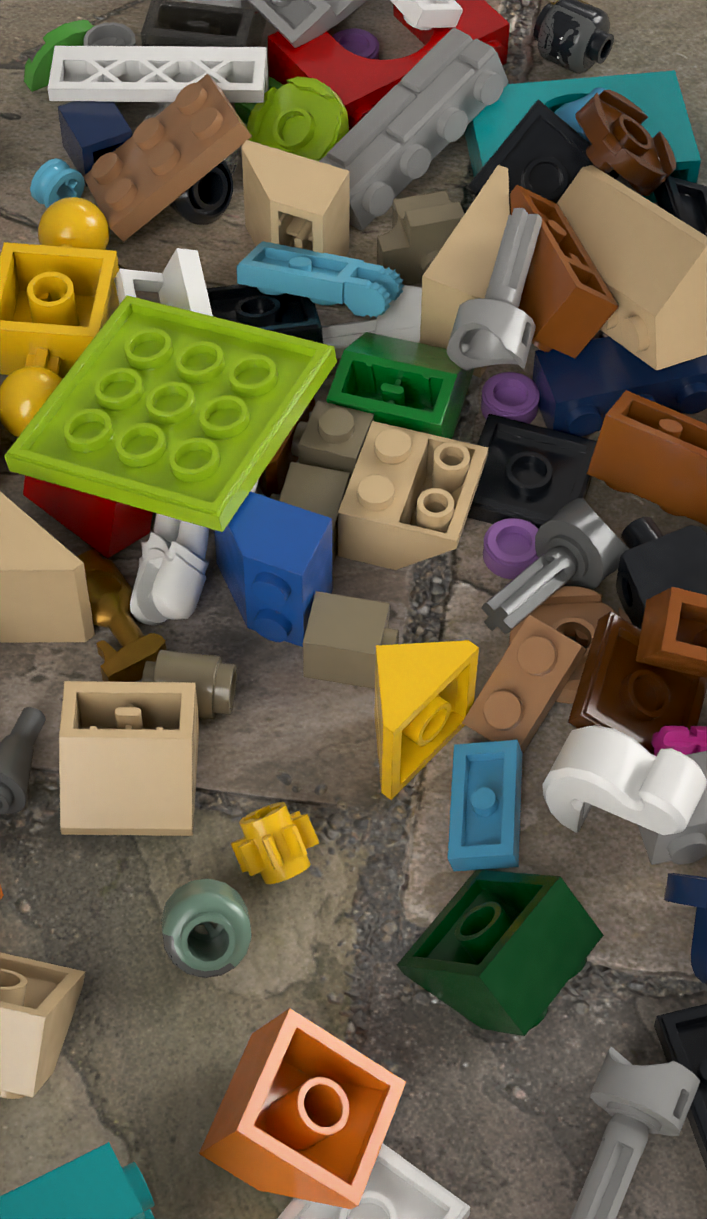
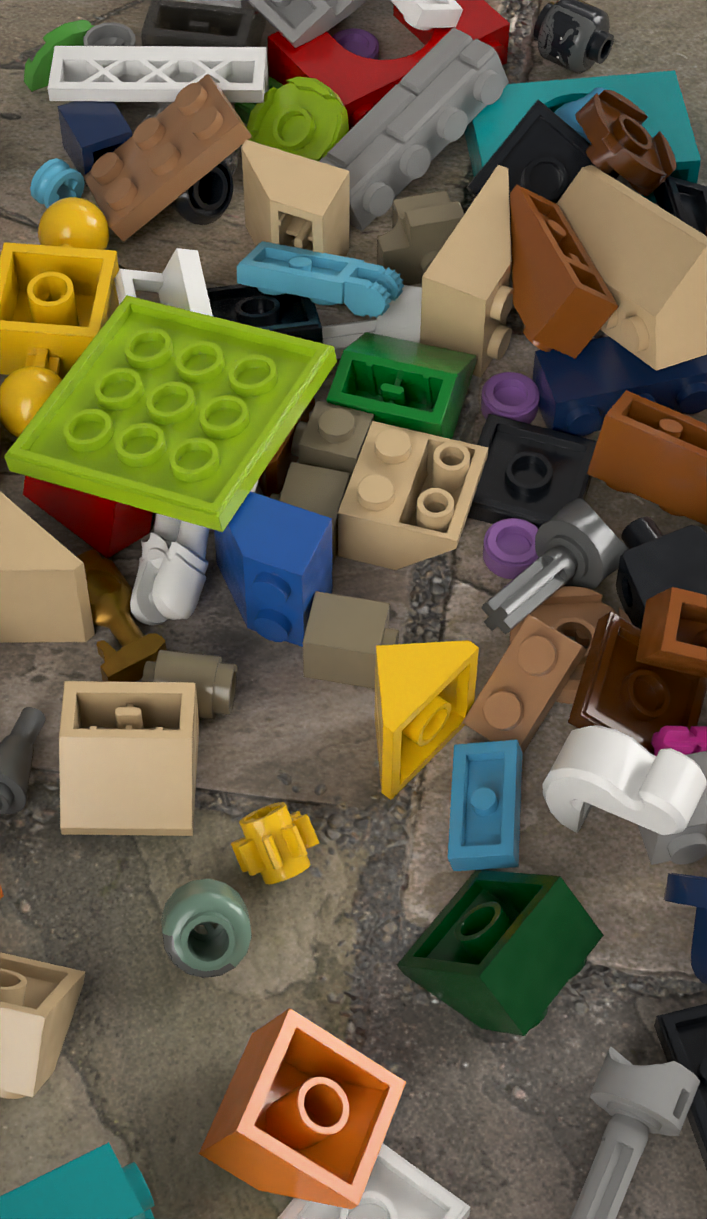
(494, 327): light grey piece -> none

